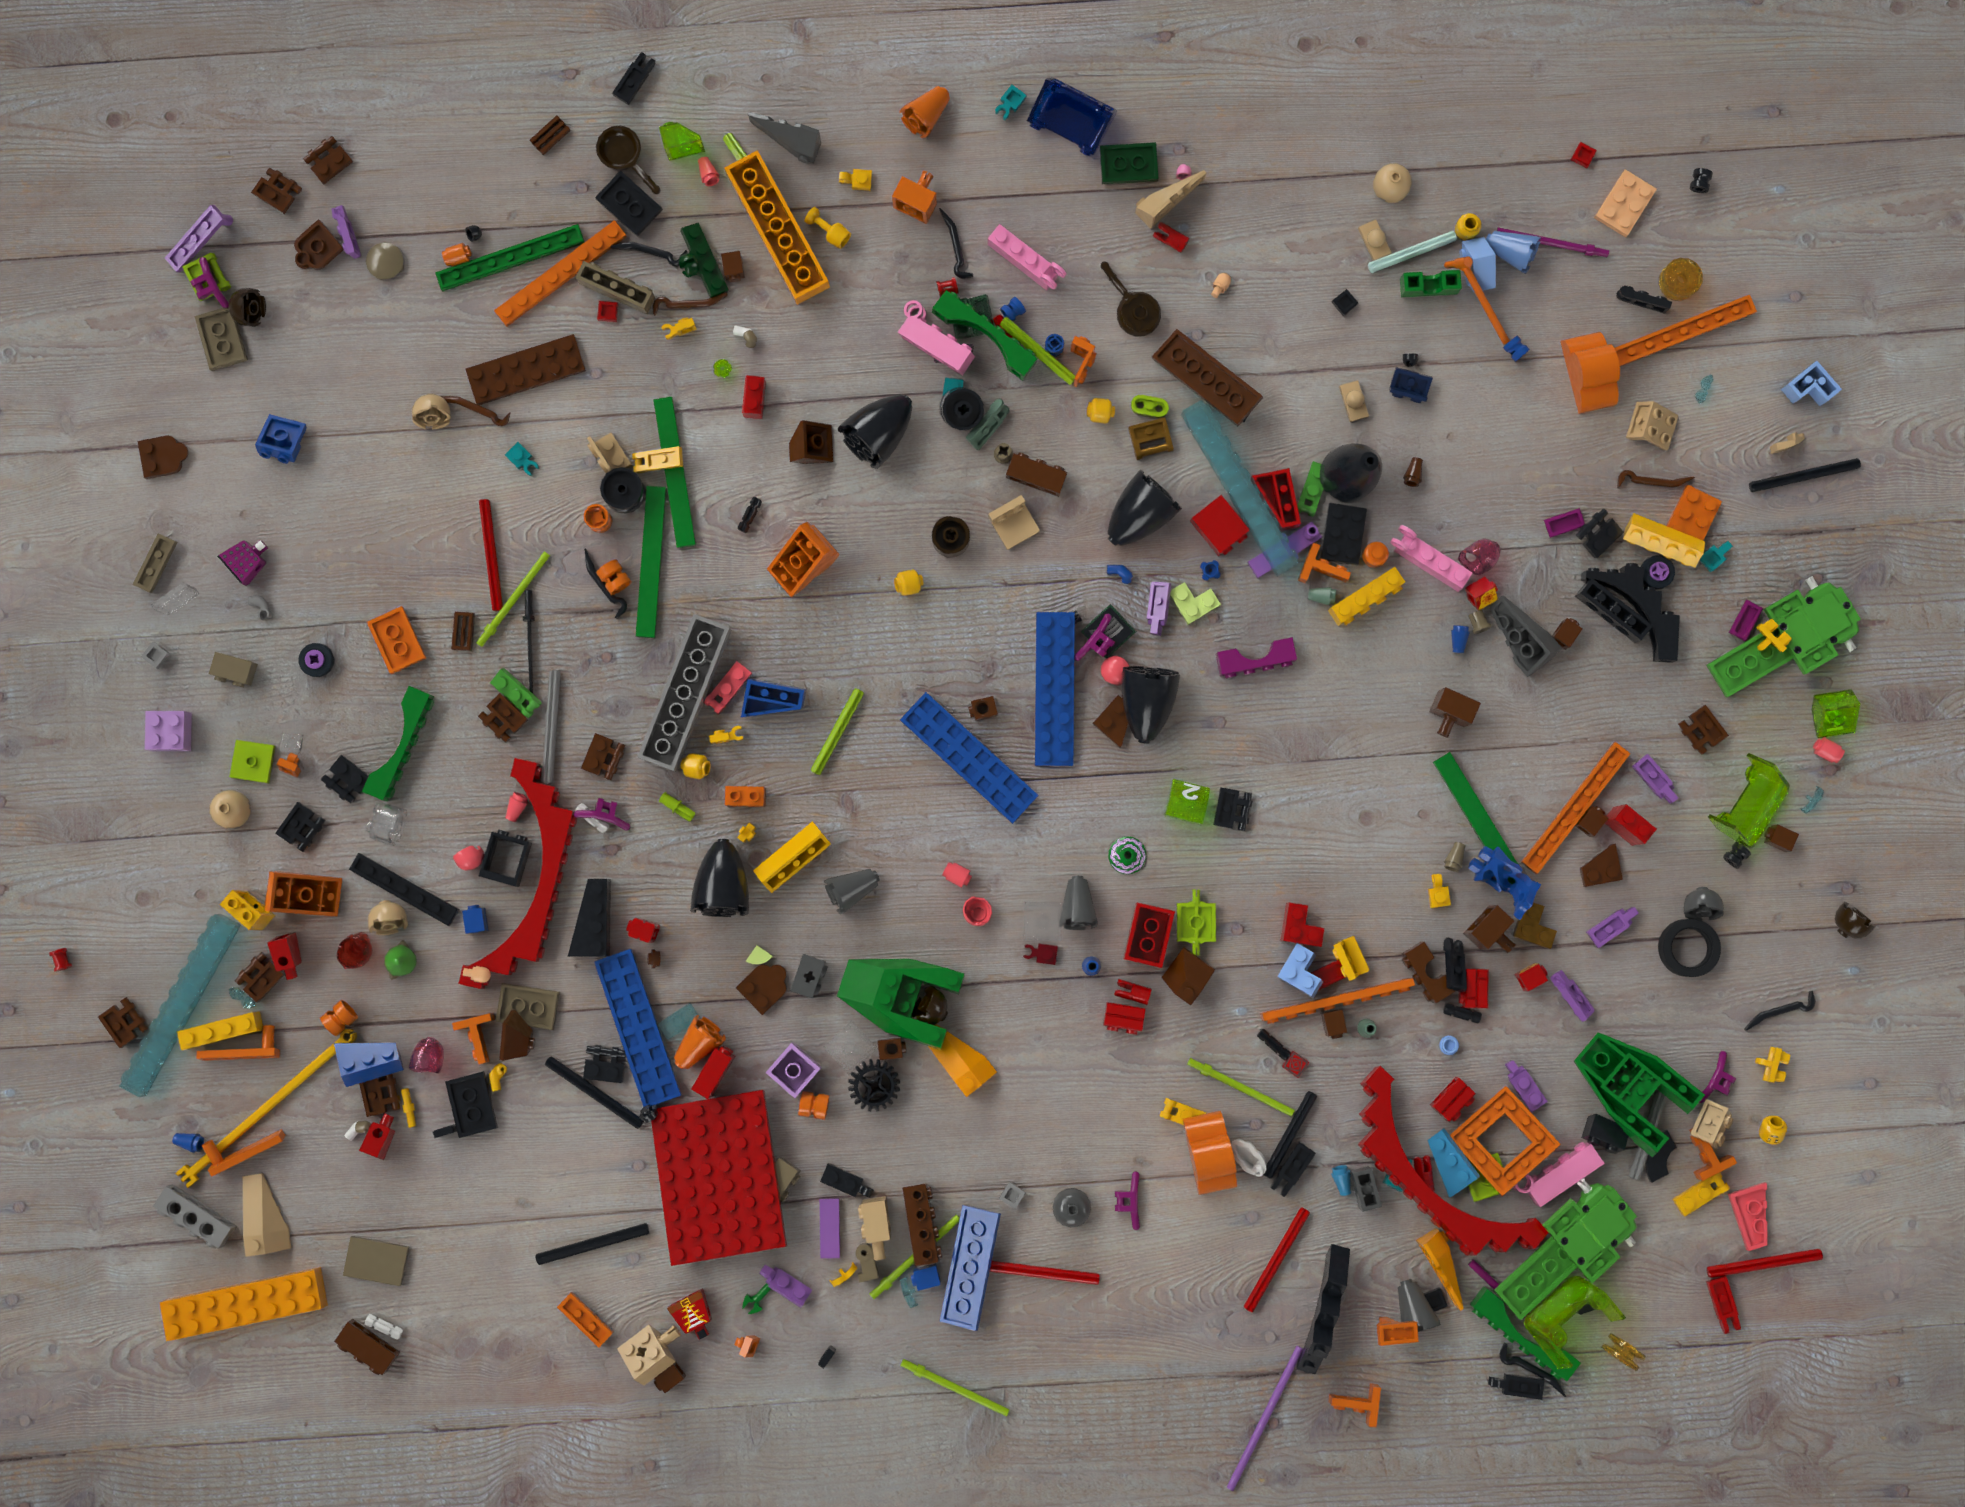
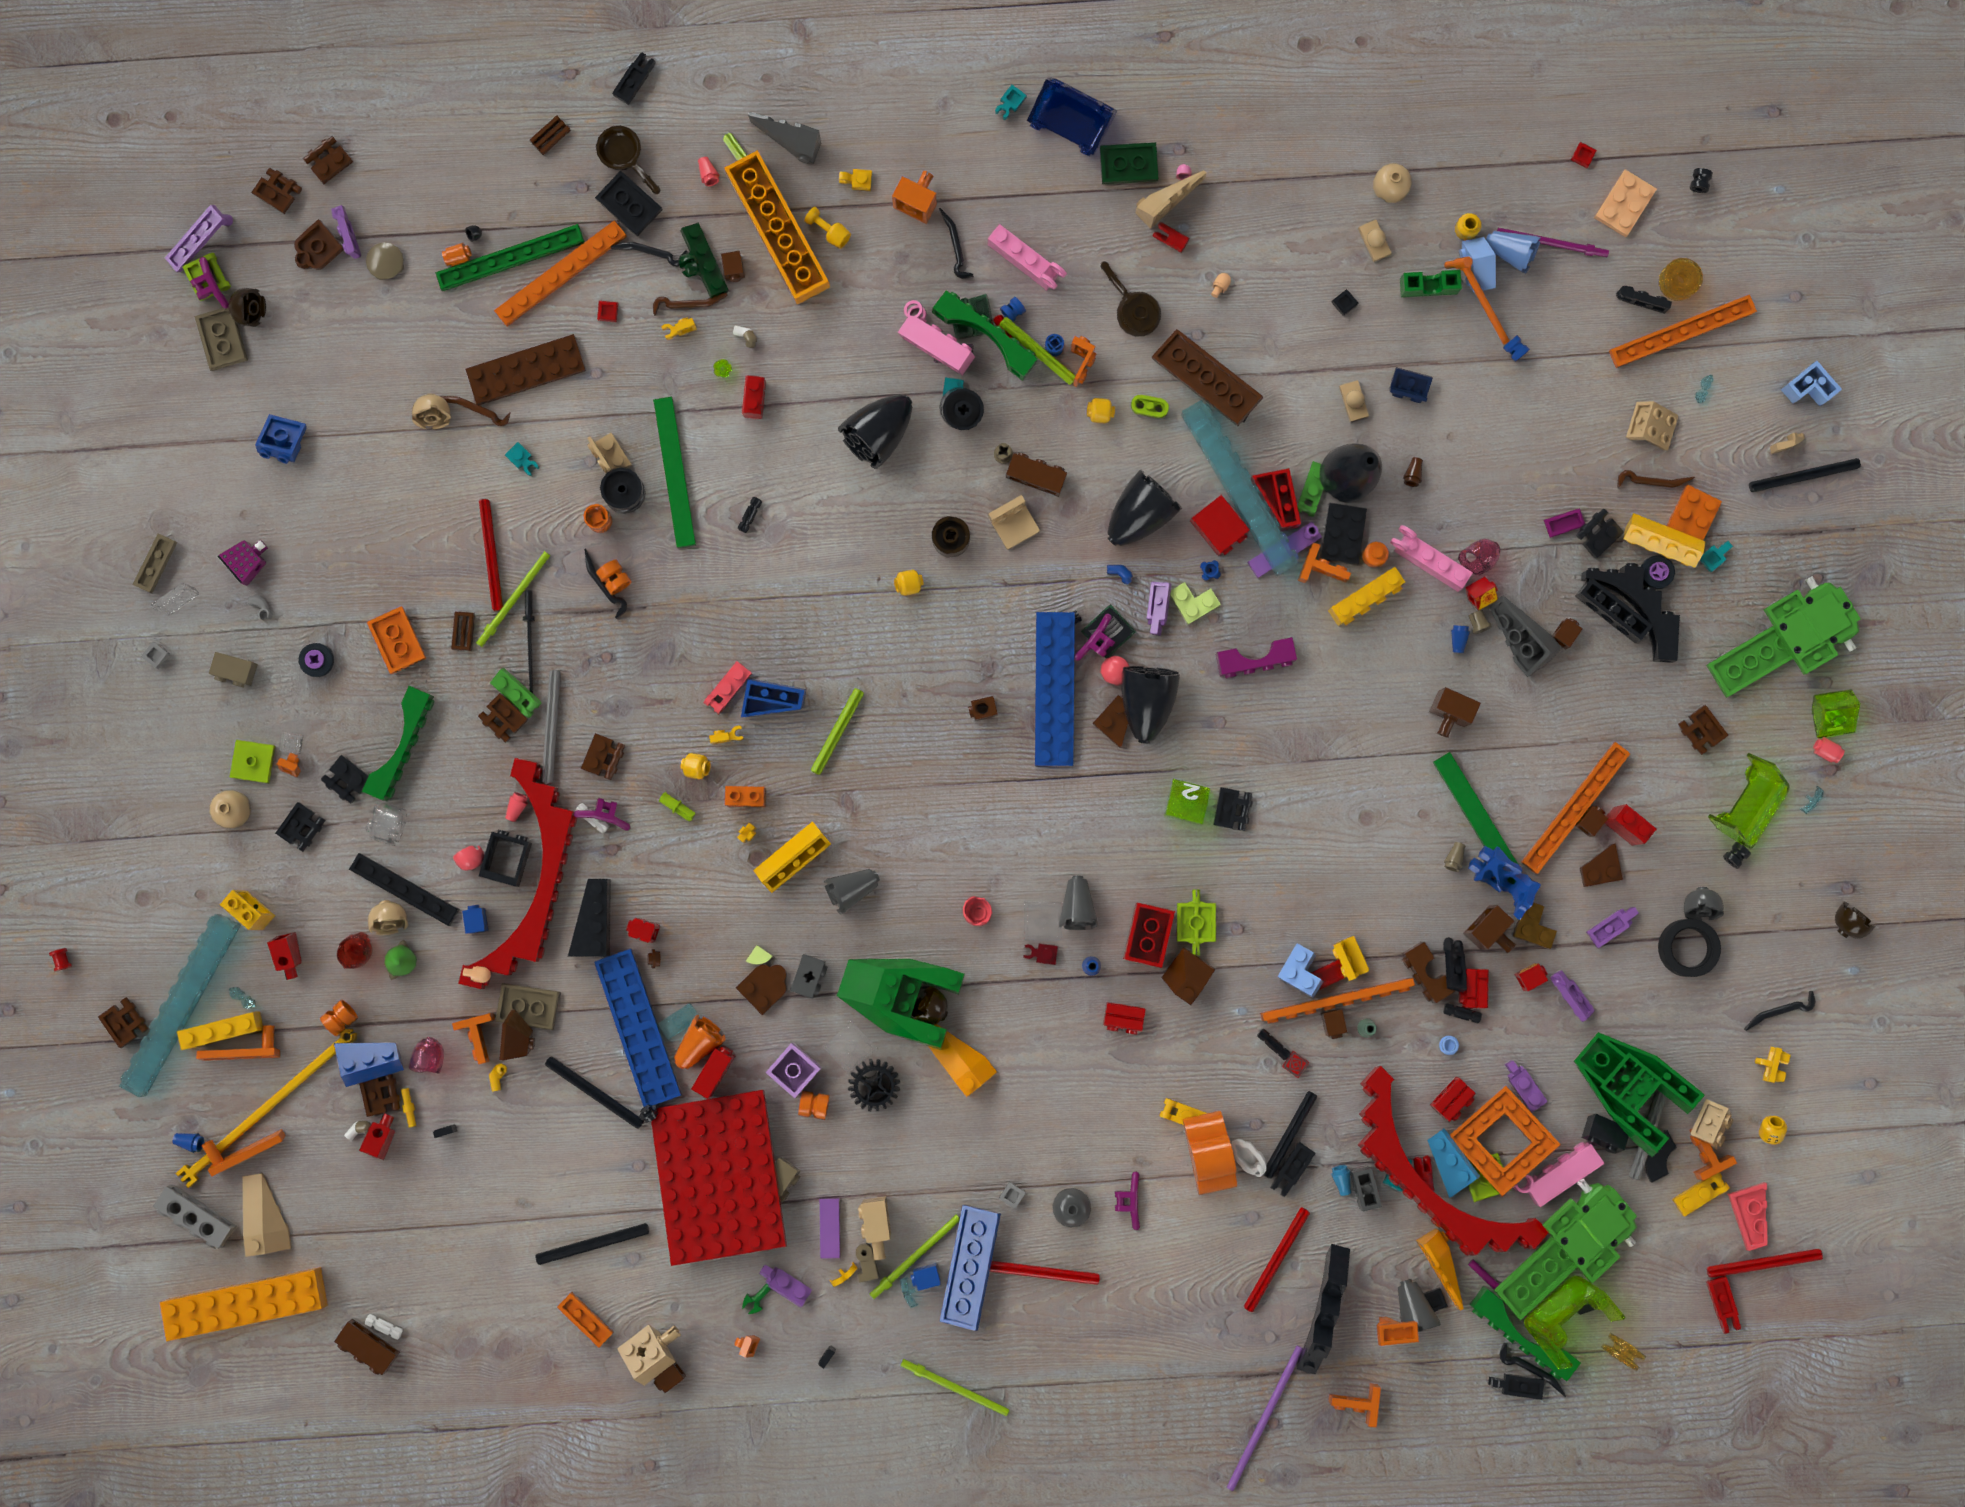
(161, 456): reddish brown plate -> none
(168, 730): lavender brick -> none
(263, 981): reddish brown plate -> none
(303, 894): orange brick -> none
(376, 1261): dark tan tile -> none
(471, 1104): black plate -> none
(604, 1070): black plate -> none
(615, 287): dark tan brick -> none
(651, 562): green tile -> none
(658, 459): yellow plate -> none
(680, 141): clear neon green slope -> none
(684, 693): light grey brick -> none
(692, 1313): torso -> none
(721, 883): black cylinder -> none
(802, 559): orange brick -> none
(811, 443): reddish brown slope -> none
(845, 1181): black plate -> none
(882, 1047): reddish brown brick -> none
(921, 1224): reddish brown brick -> none
(925, 111): orange cone -> none
(940, 285): red bush -> none
(957, 874): coral brick -> none
(969, 757): blue plate -> none
(988, 425): sand green hinge -> none
(1117, 858): dish -> none
(1138, 993): red hinge -> none
(1149, 432): pearl gold plate -> none
(1206, 1070): lime bar -> none
(1294, 927): red brick -> none
(1322, 595): sand green cone -> none
(1410, 359): black hinge -> none
(1412, 251): light aqua axle -> none
(1438, 895): yellow plate -> none
(1592, 371): orange brick -> none
(1655, 778): medium lavender hinge -> none
(1718, 1074): magenta piece -> none
(1745, 620): magenta tile -> none
(1779, 642): yellow hips -> none
(1780, 838): reddish brown brick -> none

